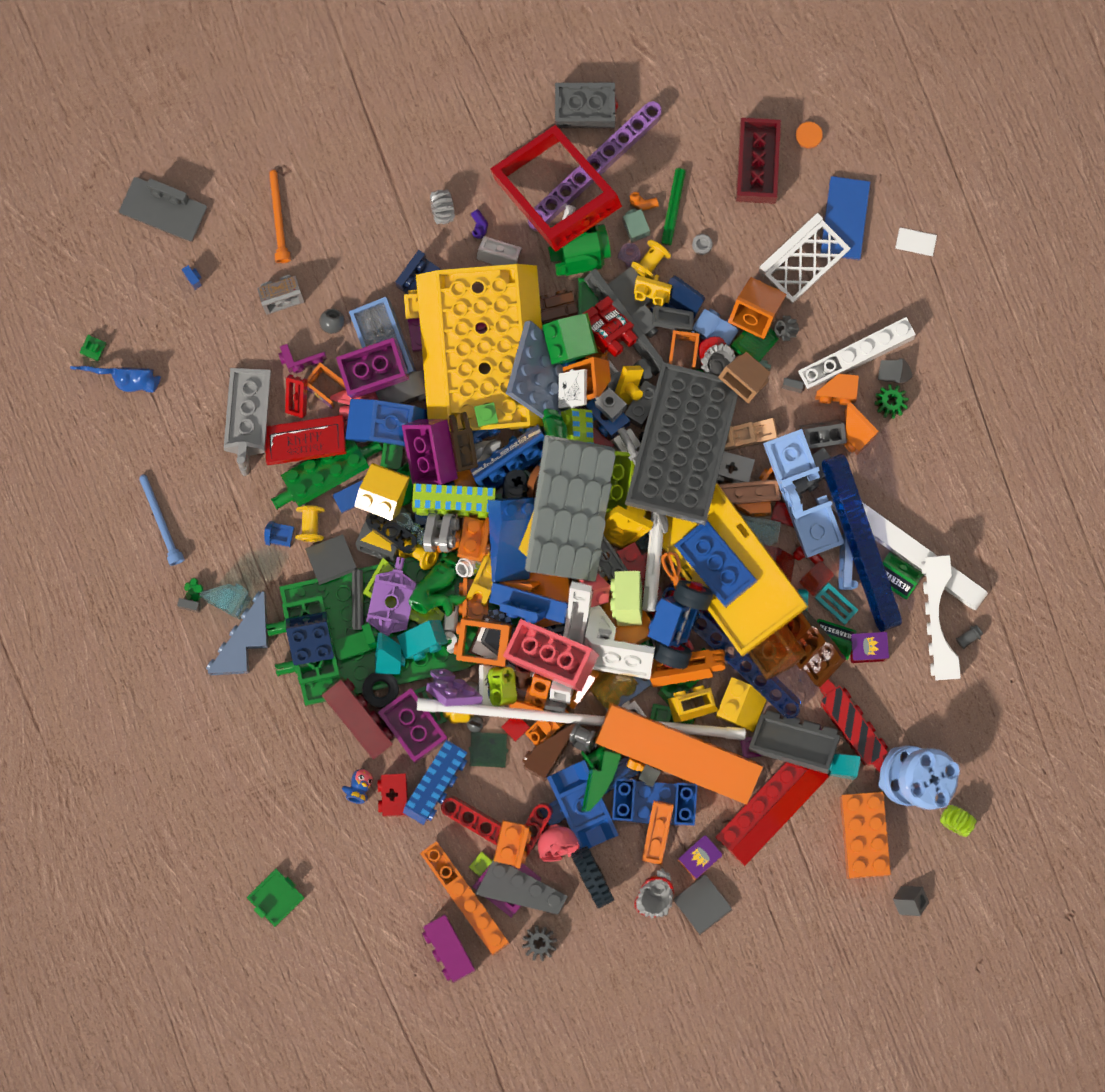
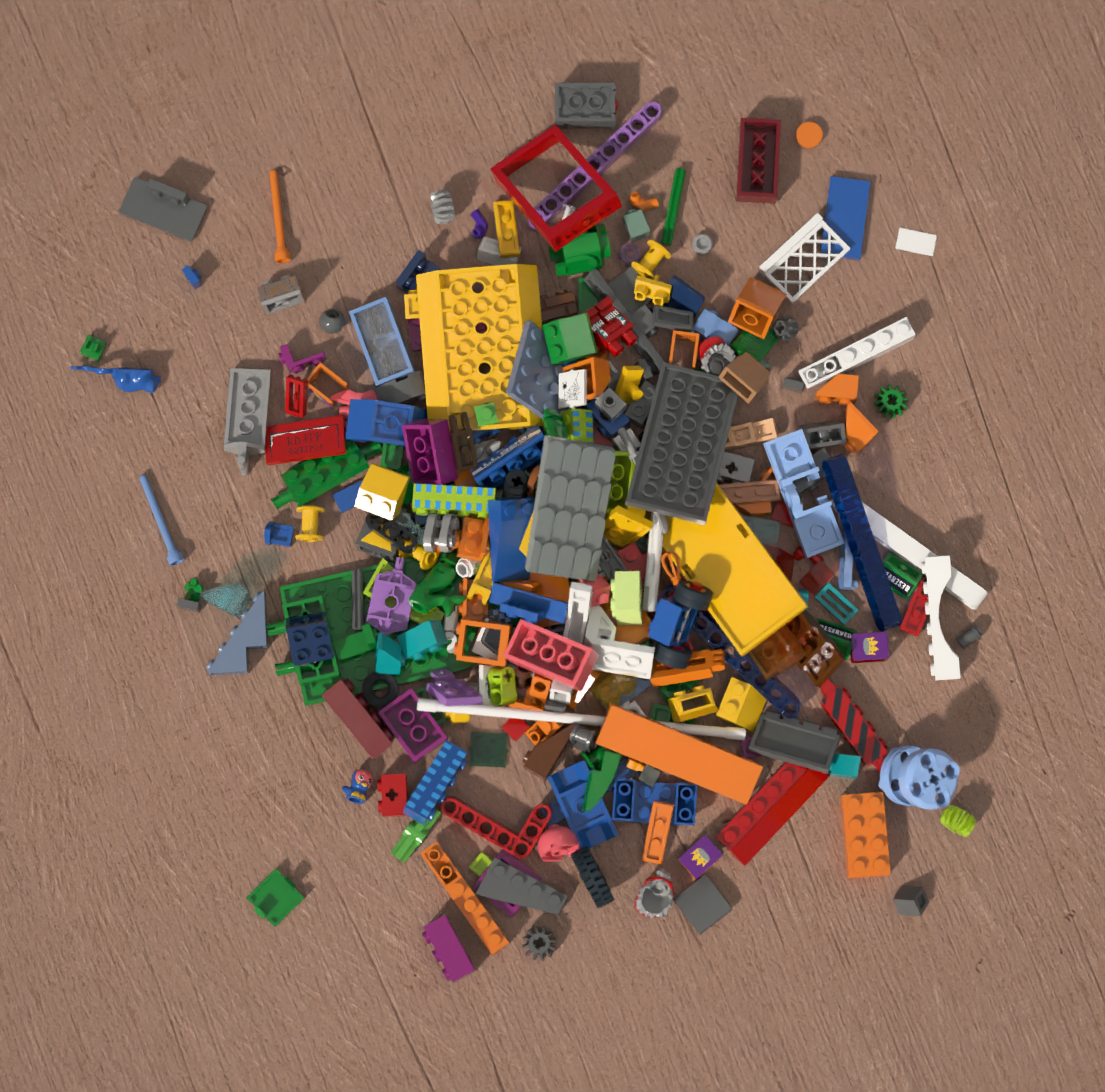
(331, 559): dark grey tile -> none
(372, 368): magenta brick -> none
(412, 837): none -> bright green piece
(473, 728): dark grey hinge -> none
(506, 229): none -> yellow tile
(512, 843): orange bracket -> none
(716, 563): blue tile -> none
(895, 371): dark grey tile -> none
(916, 613): none -> red hinge

